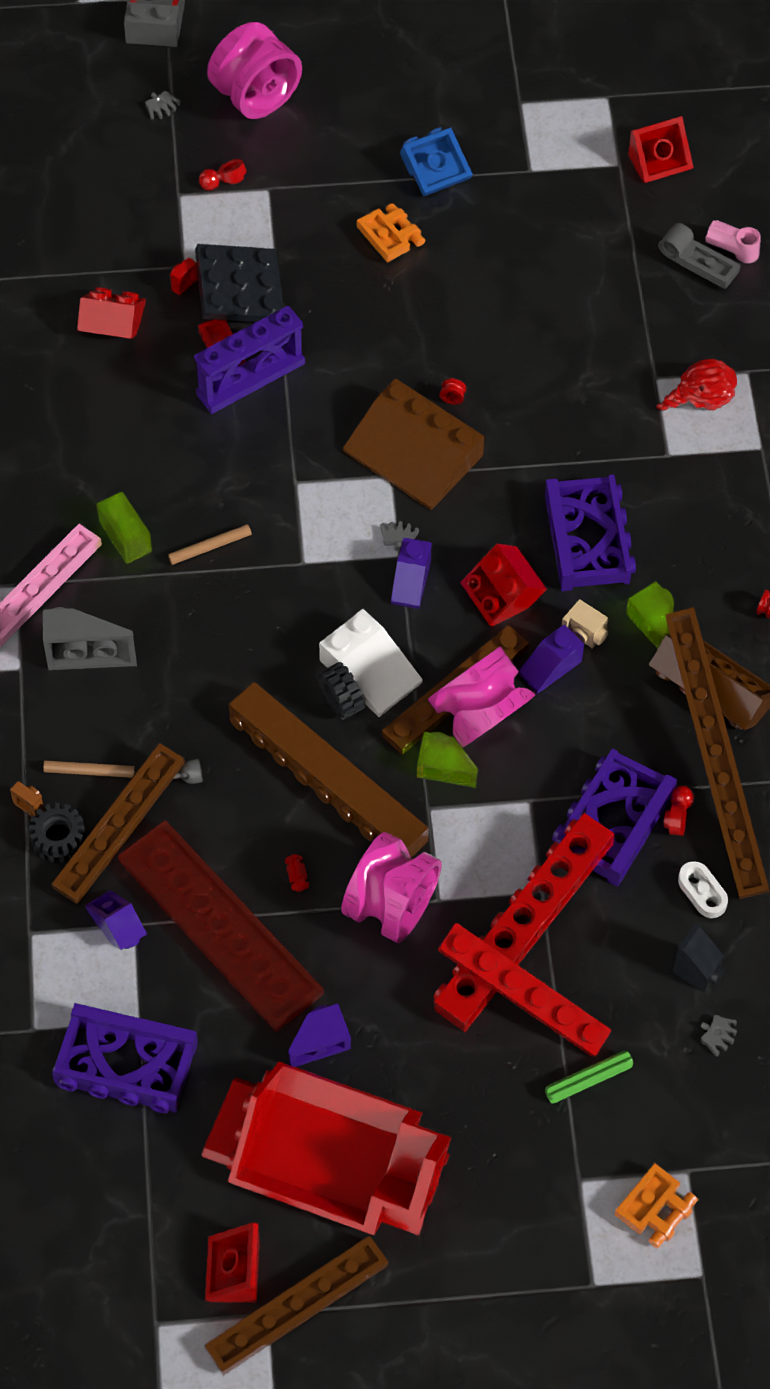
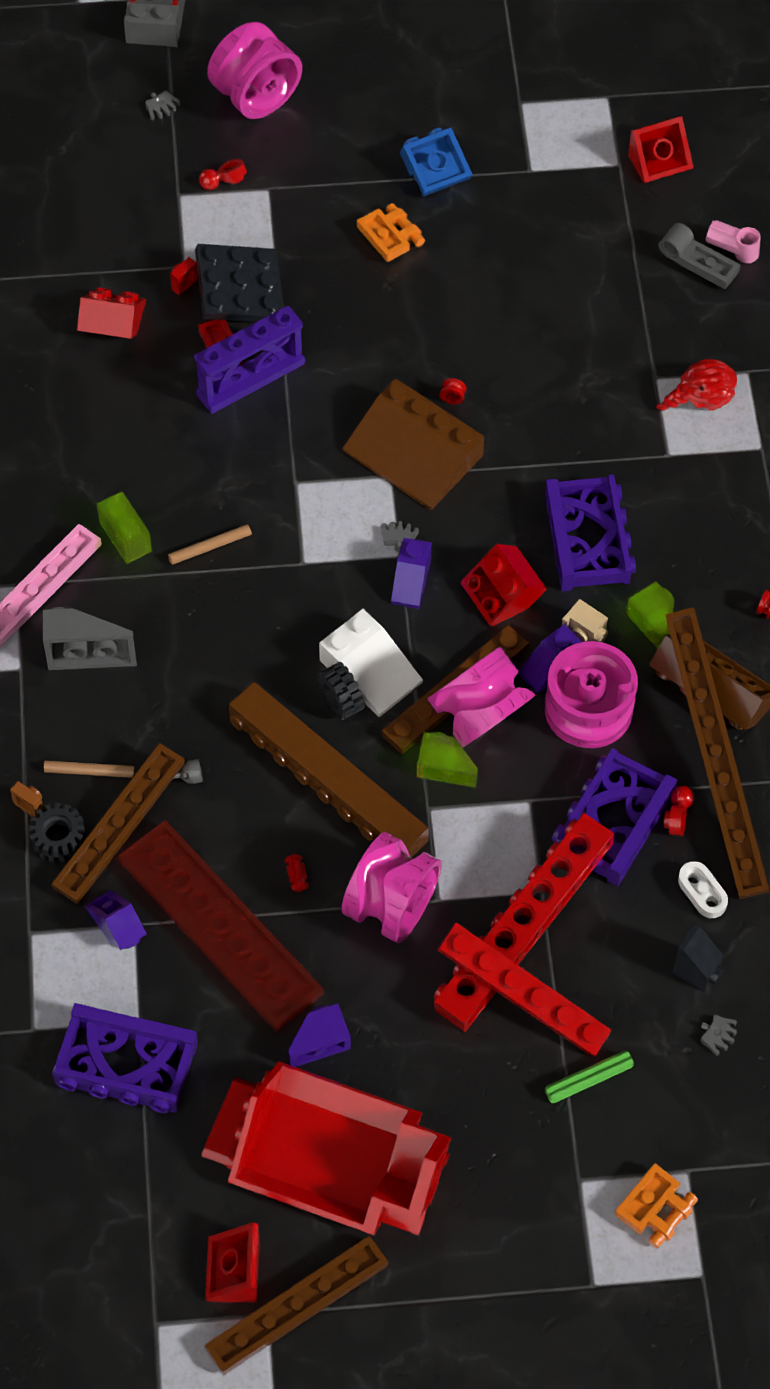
(590, 694): none -> dark pink piece

